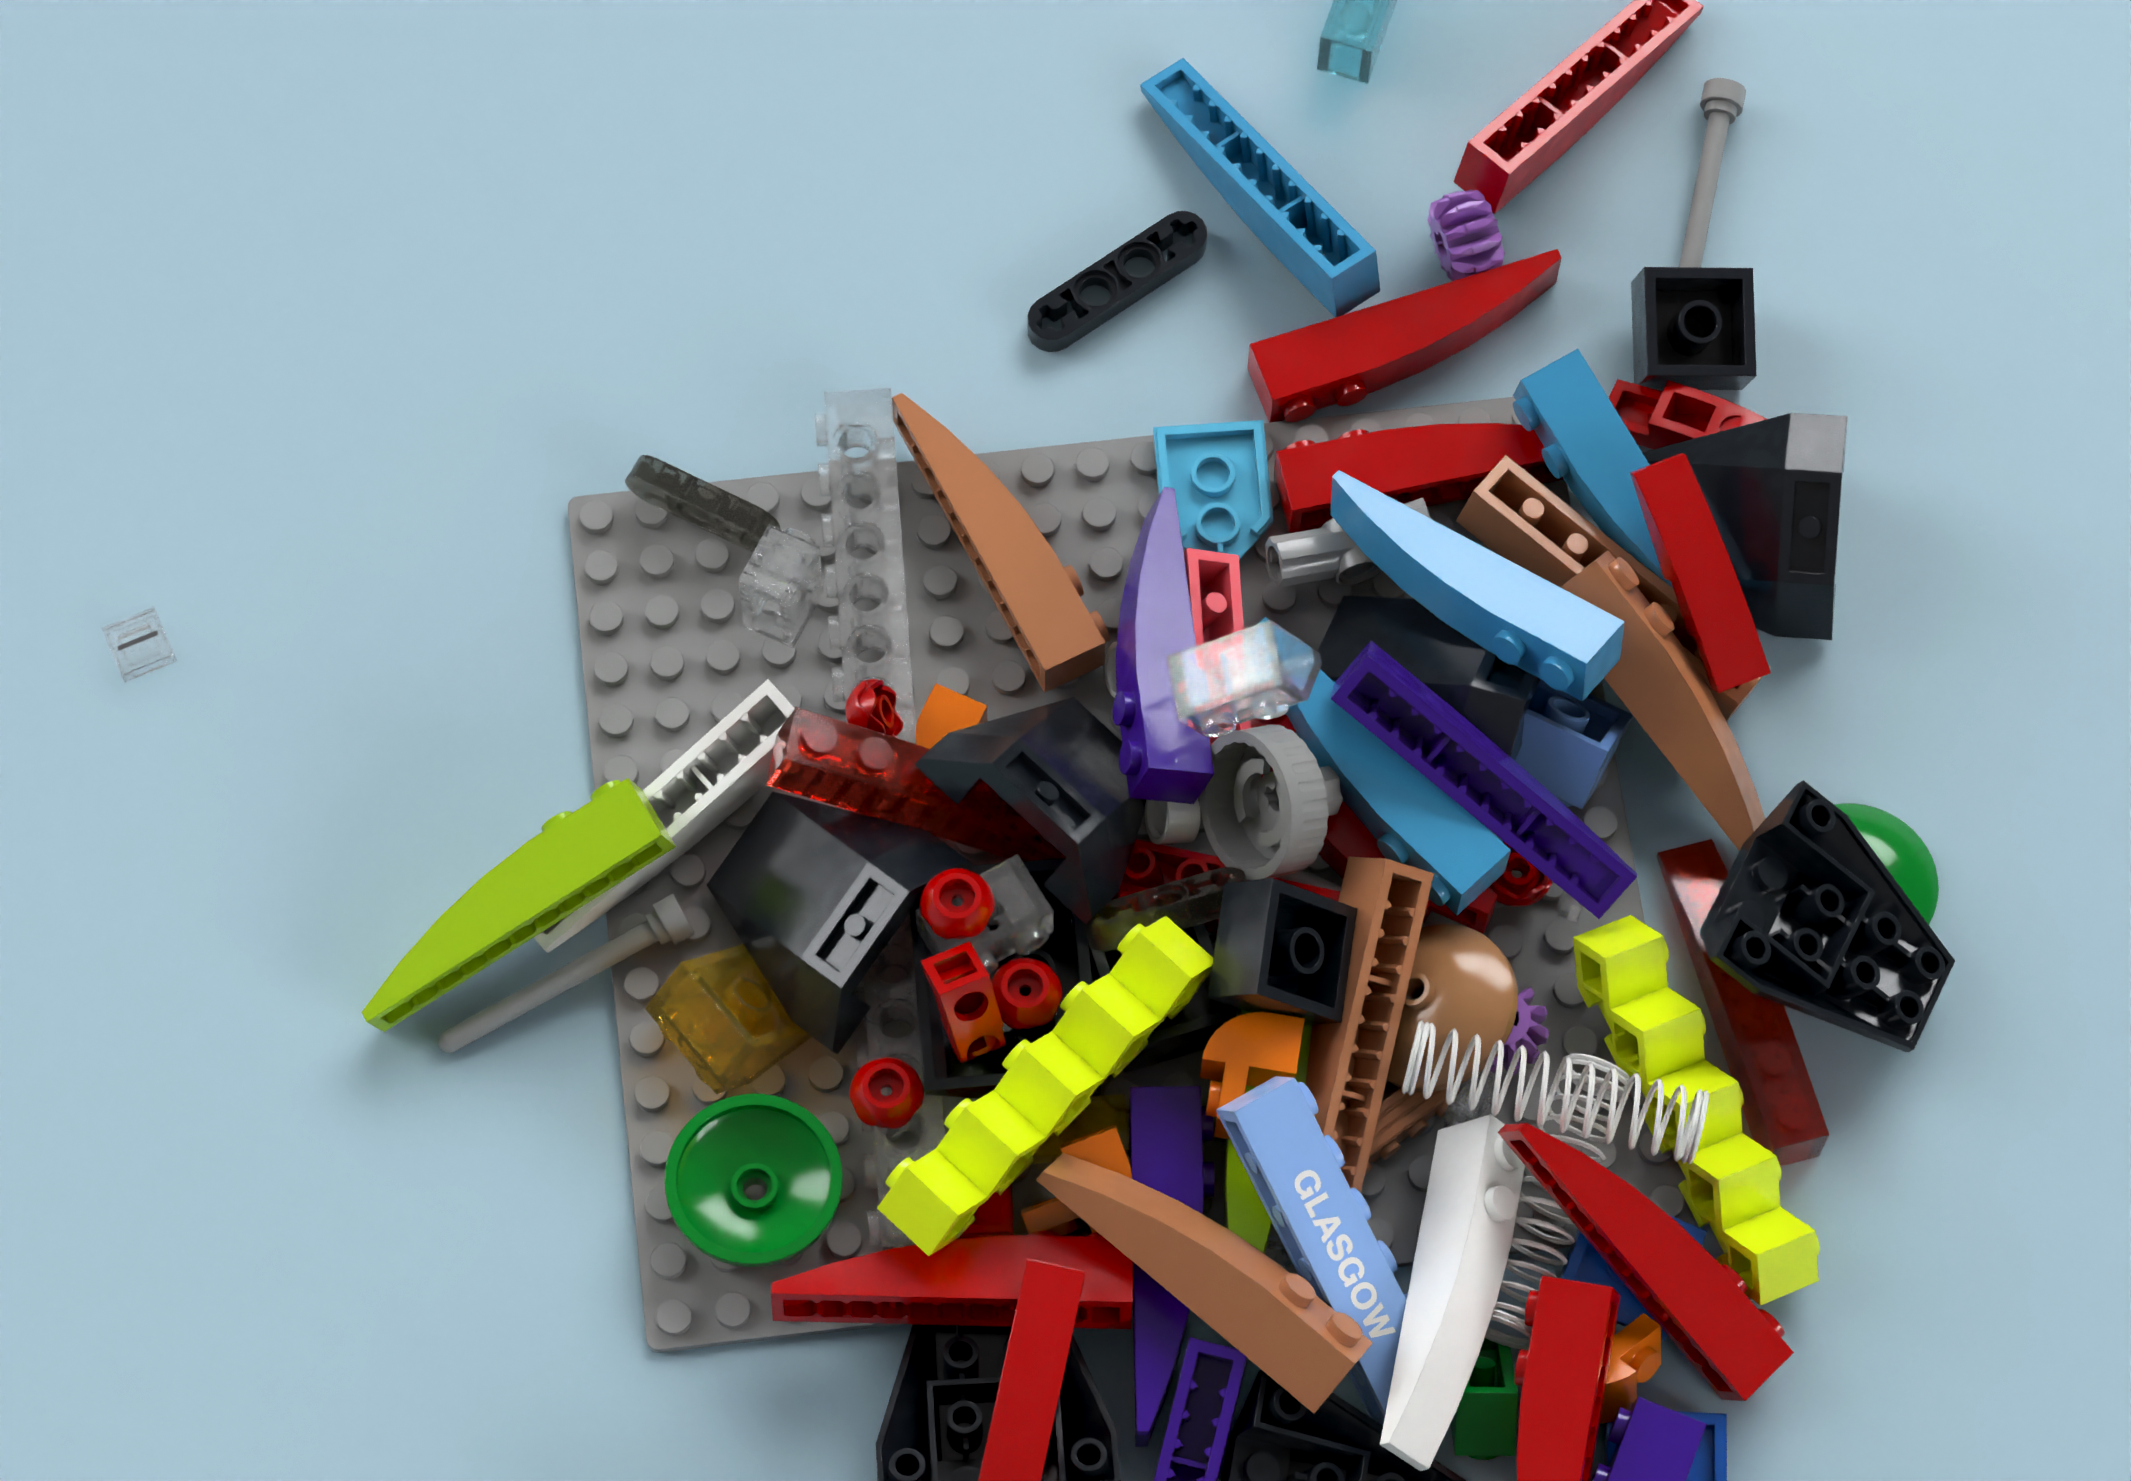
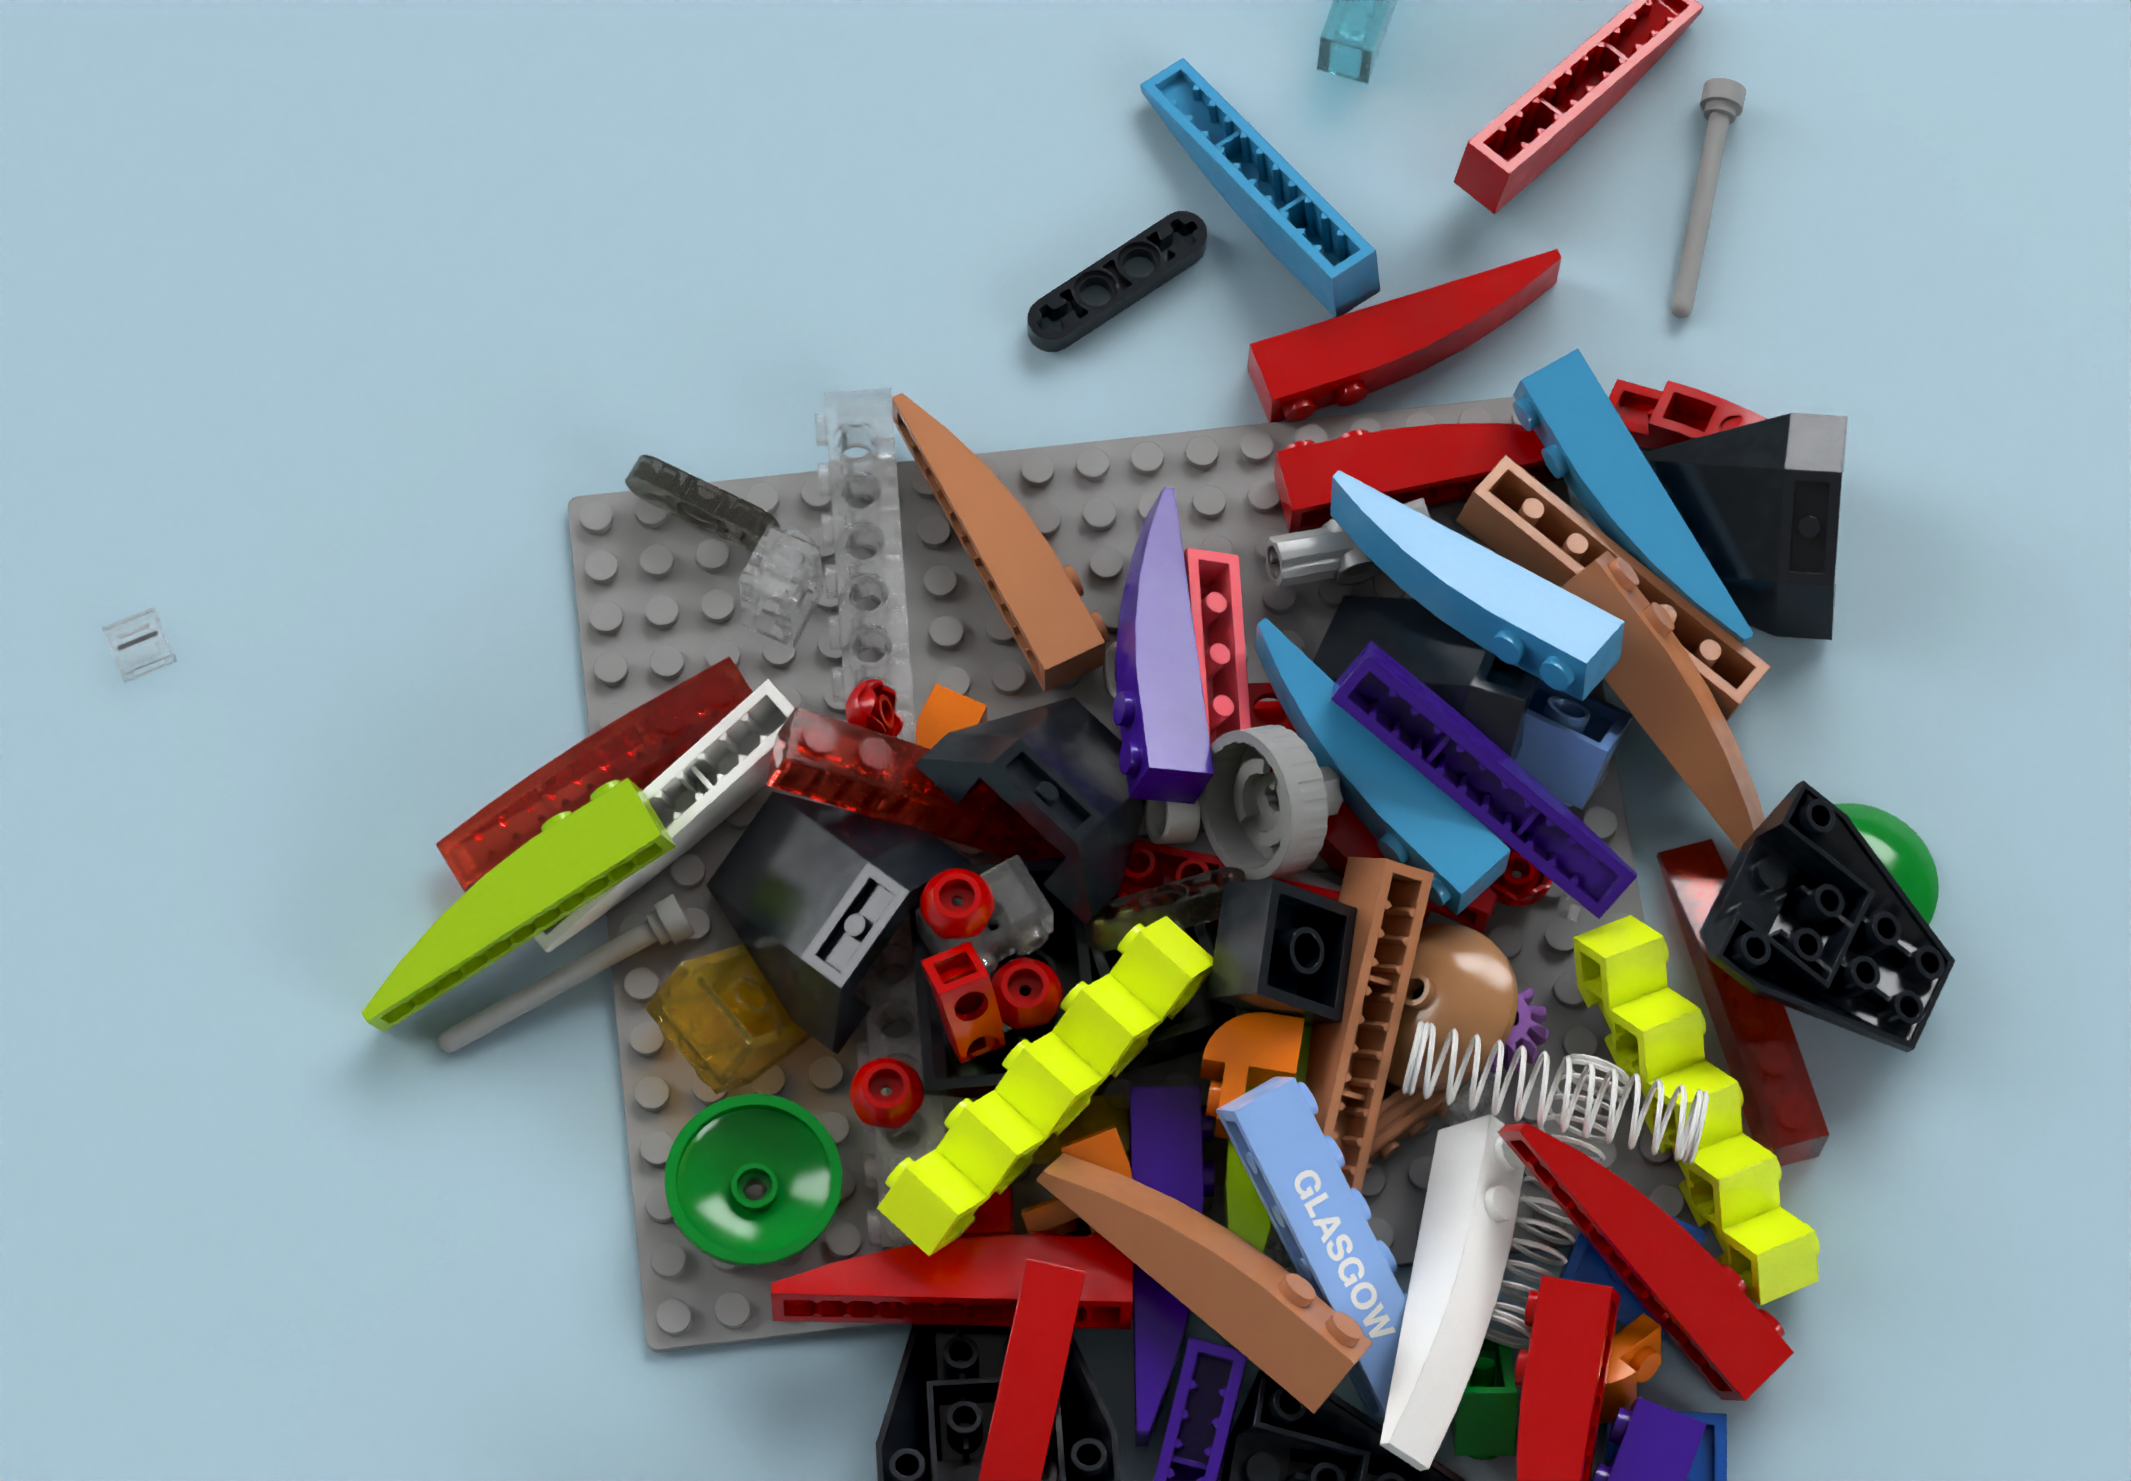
(631, 747): none -> clear red slope
(1217, 483): medium azure tile -> none
(1242, 678): clear slope -> none
(1465, 234): medium lavender gear -> none
(1694, 327): black brick -> none
(1700, 572): red slope -> none

